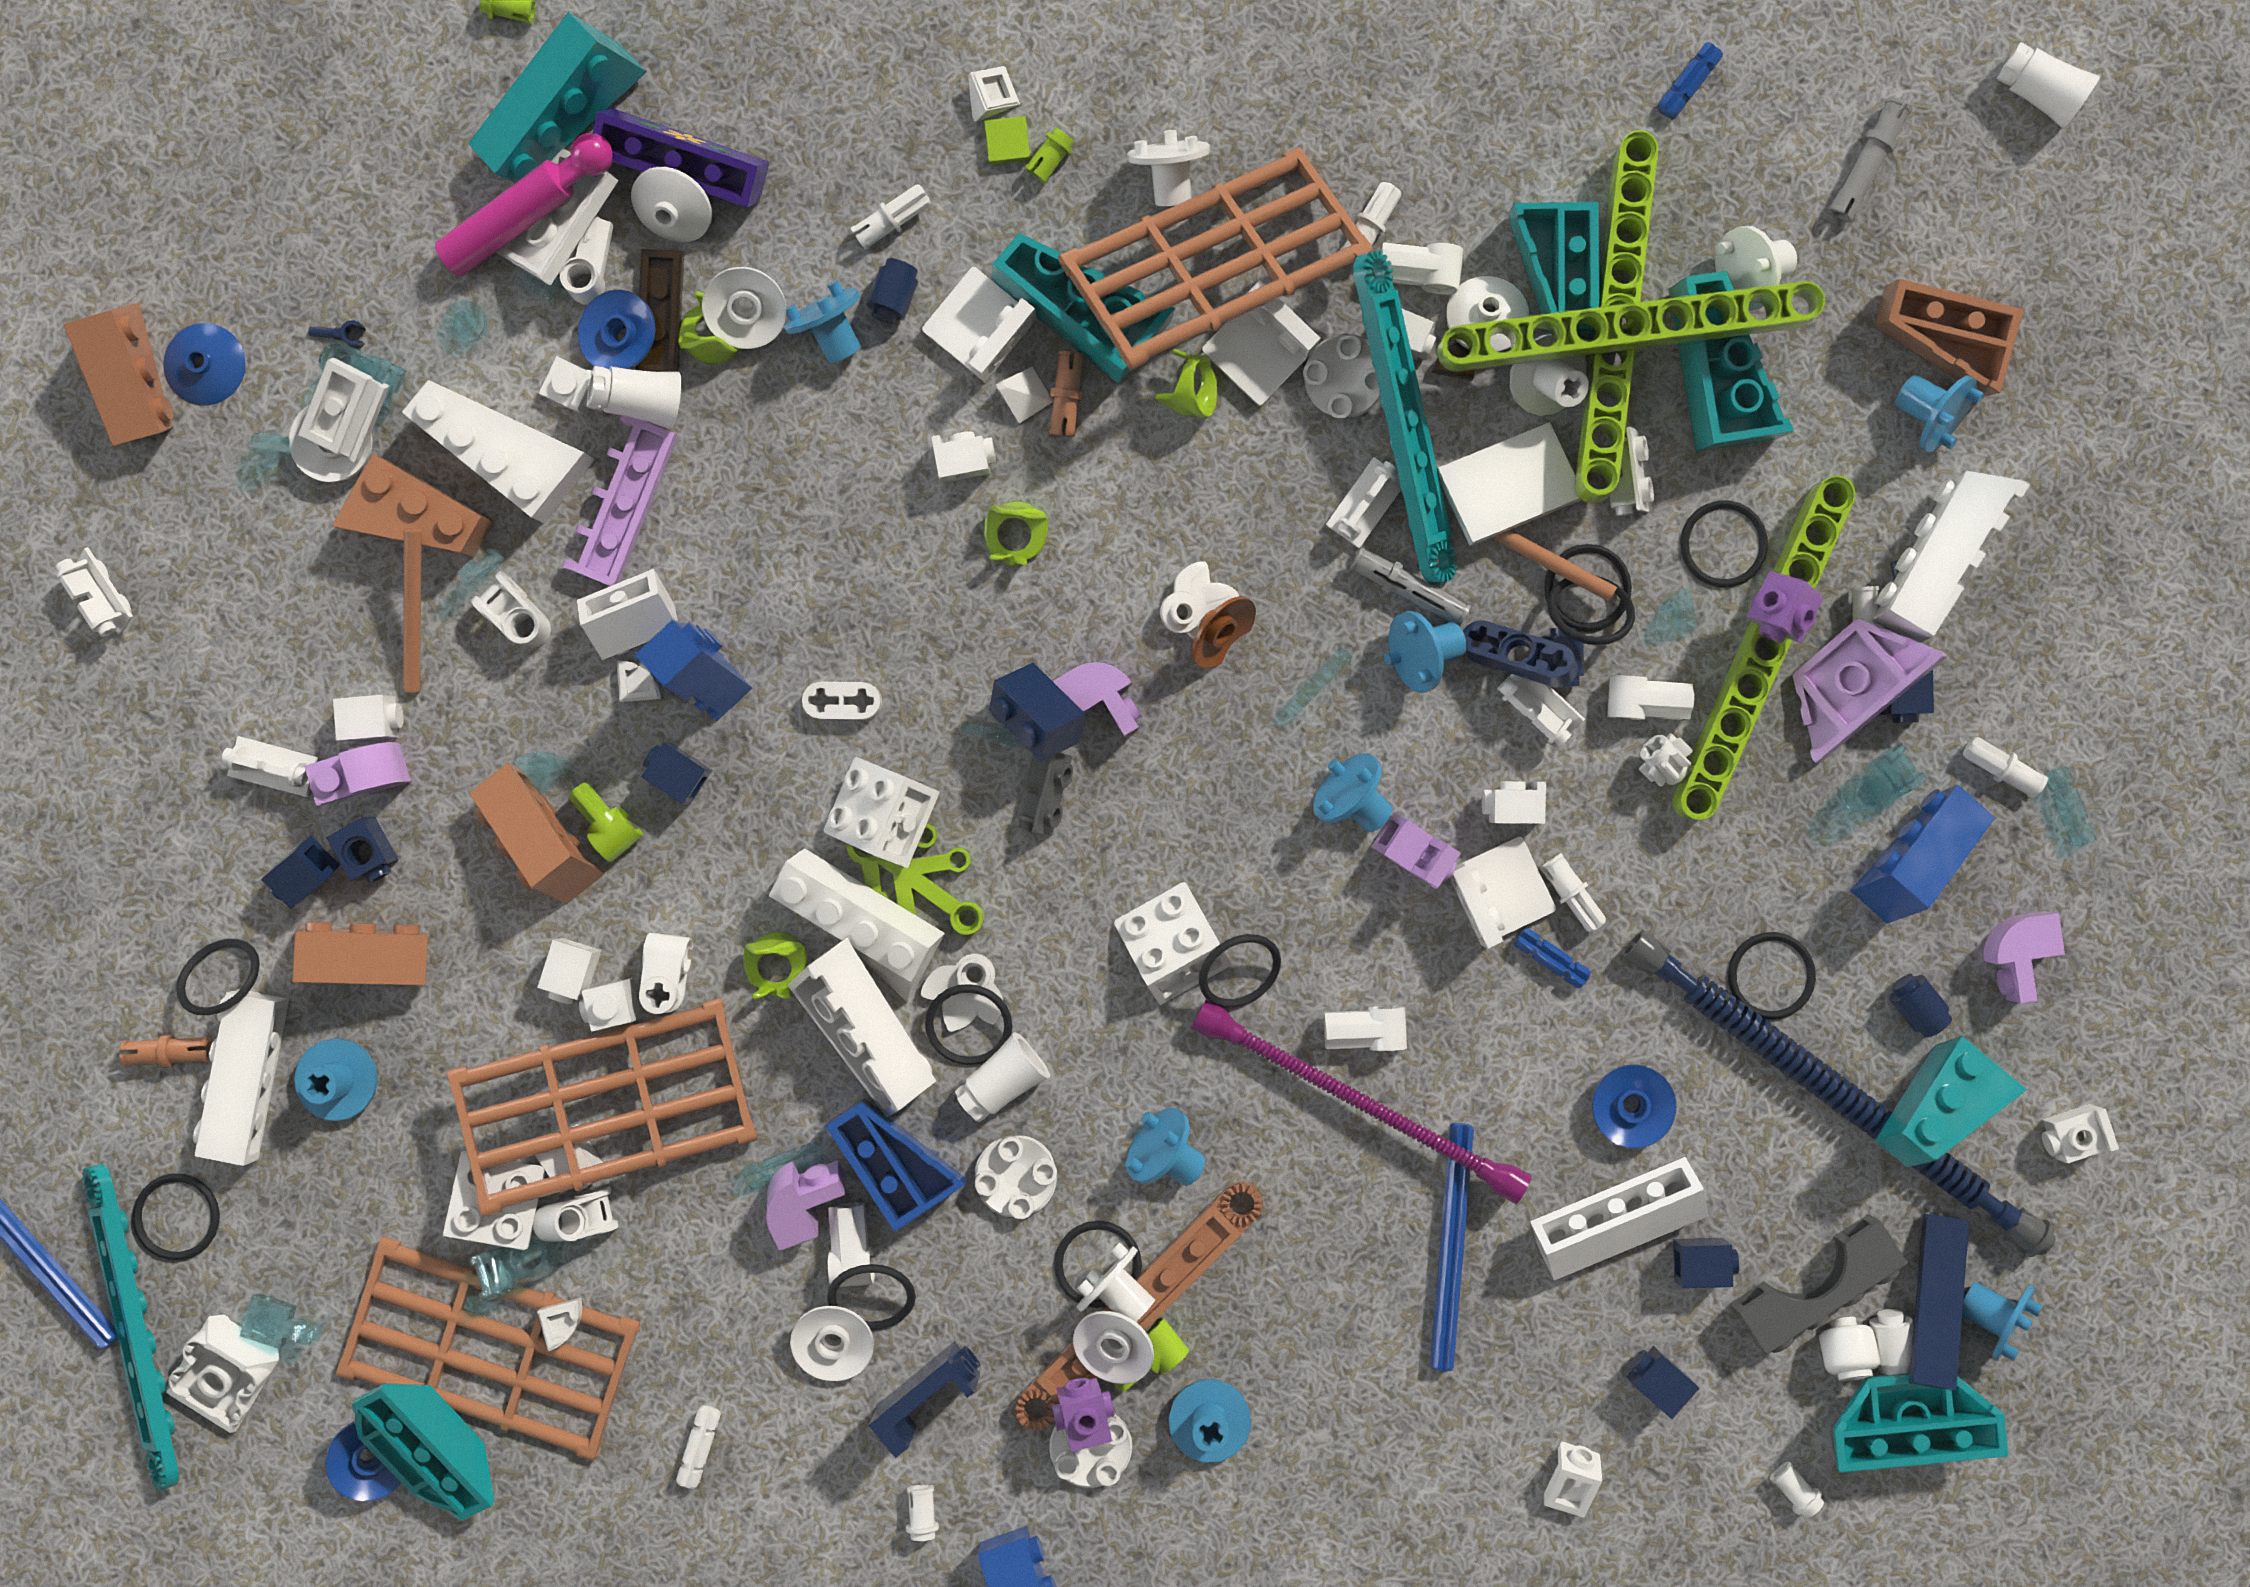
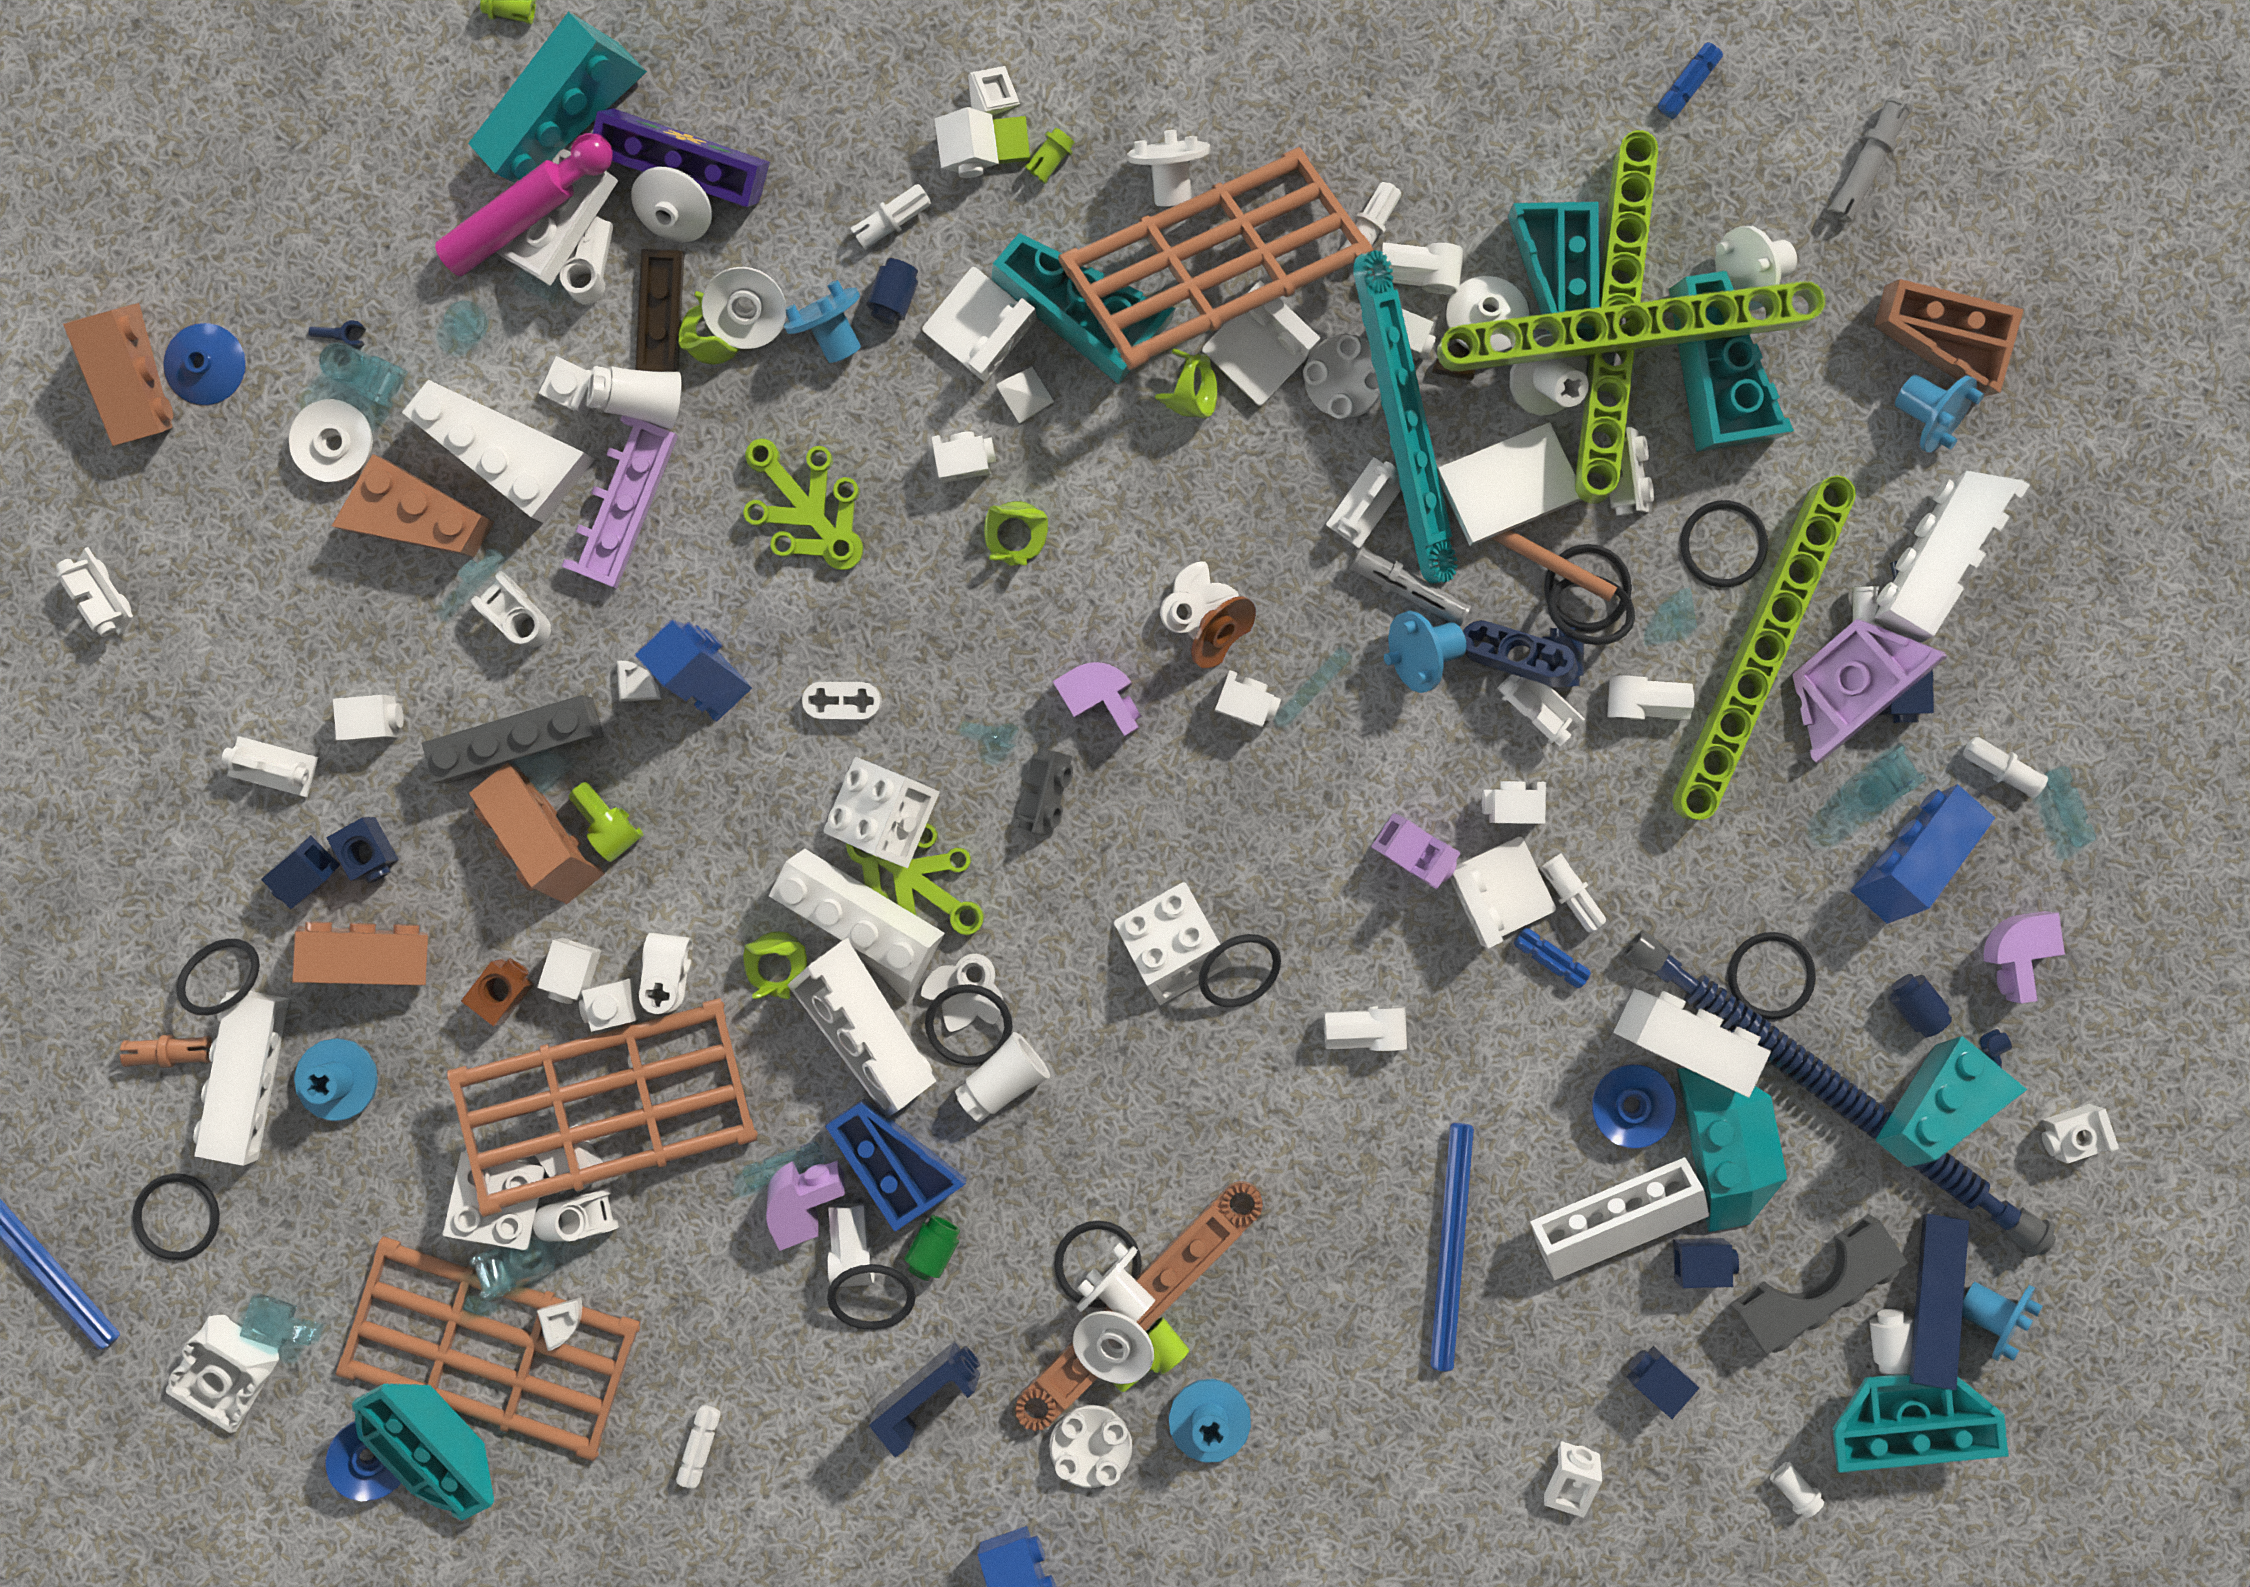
(134, 1341): teal plate -> none
(270, 445): clear light blue tile -> none
(343, 410): white plate -> none
(357, 772): lavender brick -> none
(412, 610): nougat bar -> none
(483, 999): none -> dark orange brick
(512, 738): none -> dark grey arch
(603, 322): blue dish -> none
(626, 614): white brick -> none
(675, 772): dark blue brick -> none
(808, 510): none -> lime plant
(827, 1357): white dish -> none
(921, 1513): white pin -> none
(932, 1248): none -> green brick
(966, 142): none -> white brick
(1015, 1176): white dish -> none
(1036, 712): dark blue brick -> none
(1066, 394): nougat pin -> none
(1083, 1413): medium lavender brick -> none
(1164, 1149): dark azure piece -> none
(1247, 701): none -> white brick
(1353, 793): dark azure piece -> none
(1503, 1178): magenta hose -> none
(1665, 759): white gear -> none
(1693, 1040): none -> white wedge
(1732, 1148): none -> teal wedge
(1784, 607): medium lavender brick -> none
(1849, 1349): white head -> none
(1995, 1044): none -> dark blue hand
(2047, 83): white plant -> none

